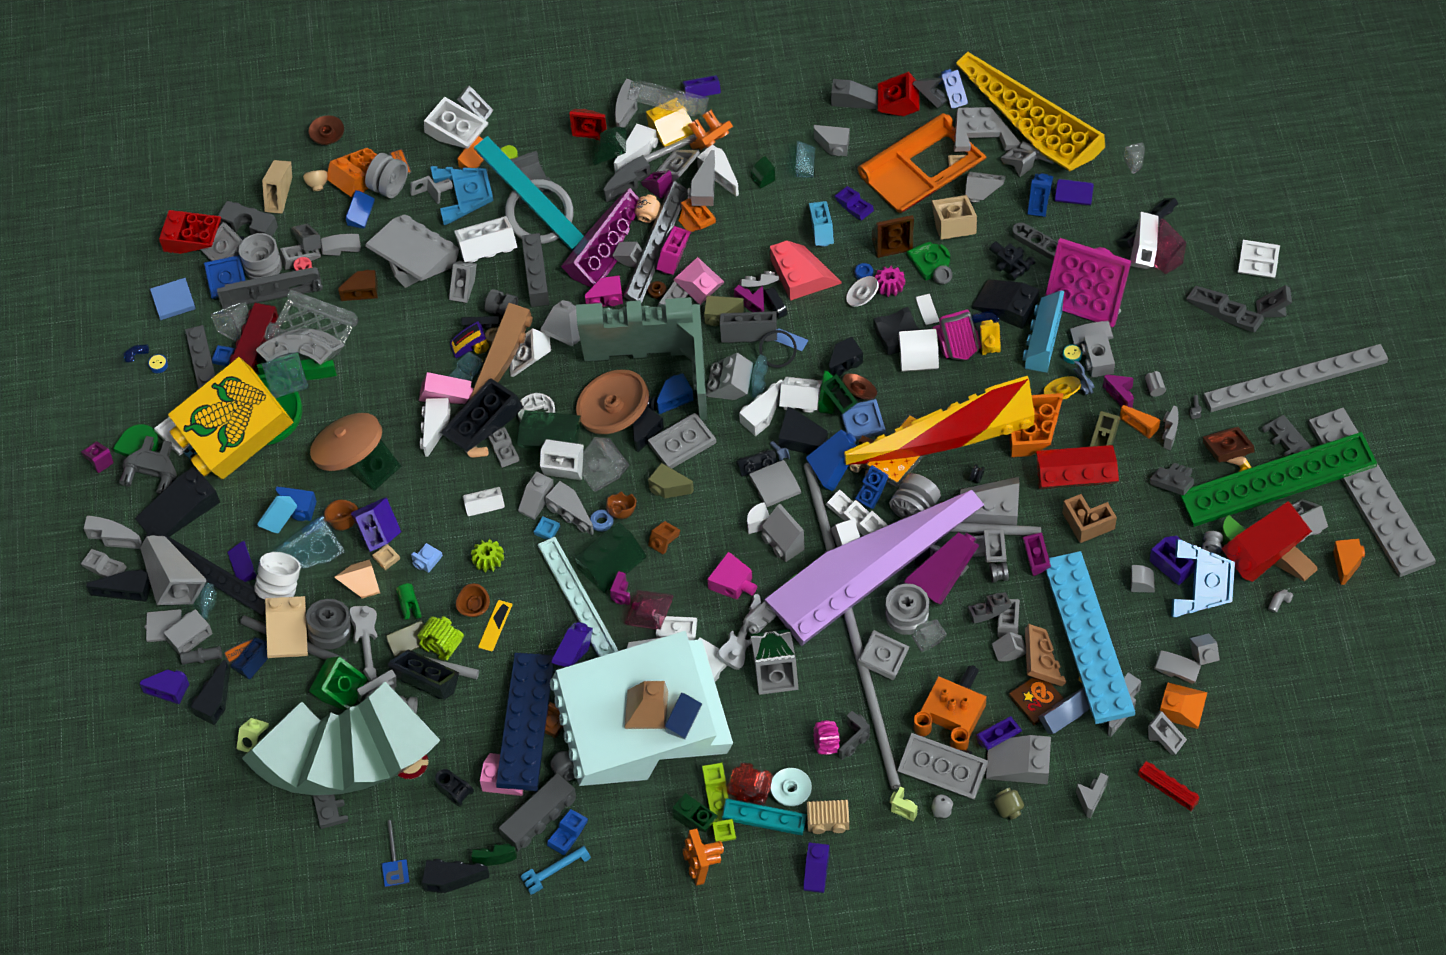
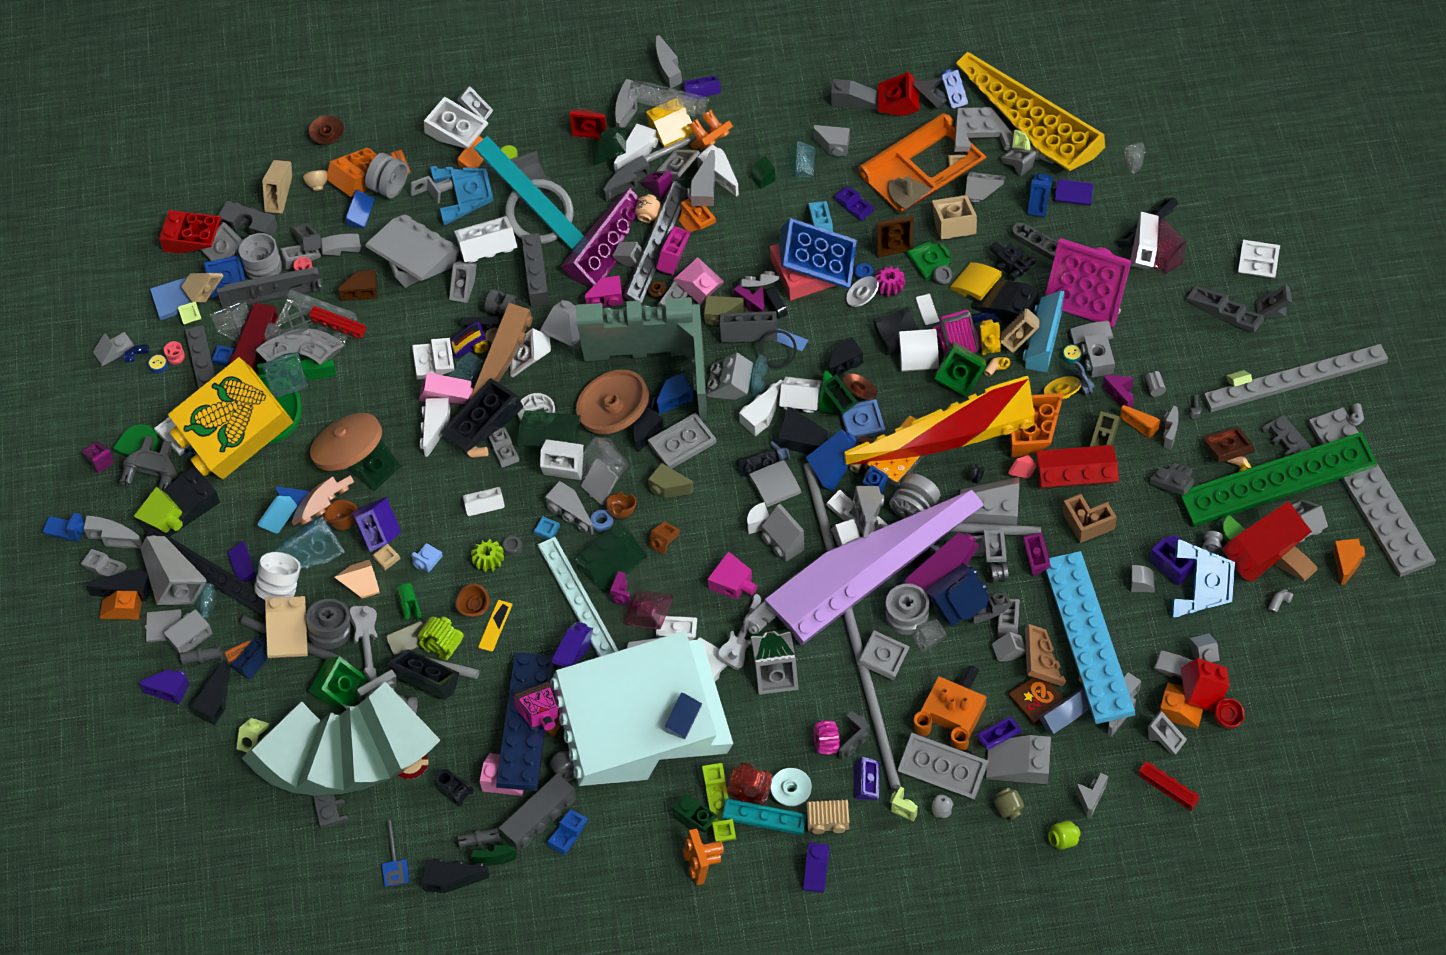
(64, 528): none -> blue bracket
(109, 350): none -> light grey slope
(121, 606): none -> orange slope
(160, 512): none -> lime torso
(171, 349): none -> coral wheel
(189, 313): none -> yellowish green tile
(201, 285): none -> tan slope
(319, 498): none -> slope
(337, 322): none -> red piece
(433, 358): none -> white slope
(479, 838): none -> dark grey pin
(512, 545): none -> dark grey tile
(534, 495): light grey slope -> none
(536, 878): dark azure hinge -> none
(537, 705): none -> dark pink torso
(599, 481): none -> light grey piece
(647, 706): medium nougat slope -> none
(668, 63): none -> light grey slope
(817, 252): none -> blue slope
(866, 779): none -> dark purple slope
(867, 504): none -> light grey slope
(907, 191): none -> dark tan shield
(959, 595): none -> dark blue brick
(960, 369): none -> green slope
(976, 280): none -> yellow slope
(996, 364): none -> arm
(1020, 140): none -> yellowish green tile
(1020, 330): none -> tan brick
(1023, 467): none -> coral slope
(1064, 835): none -> lime head
(1204, 683): none -> red slope
(1229, 713): none -> red hair
(1239, 378): none -> yellowish green tile
(1357, 416): none -> light grey arm

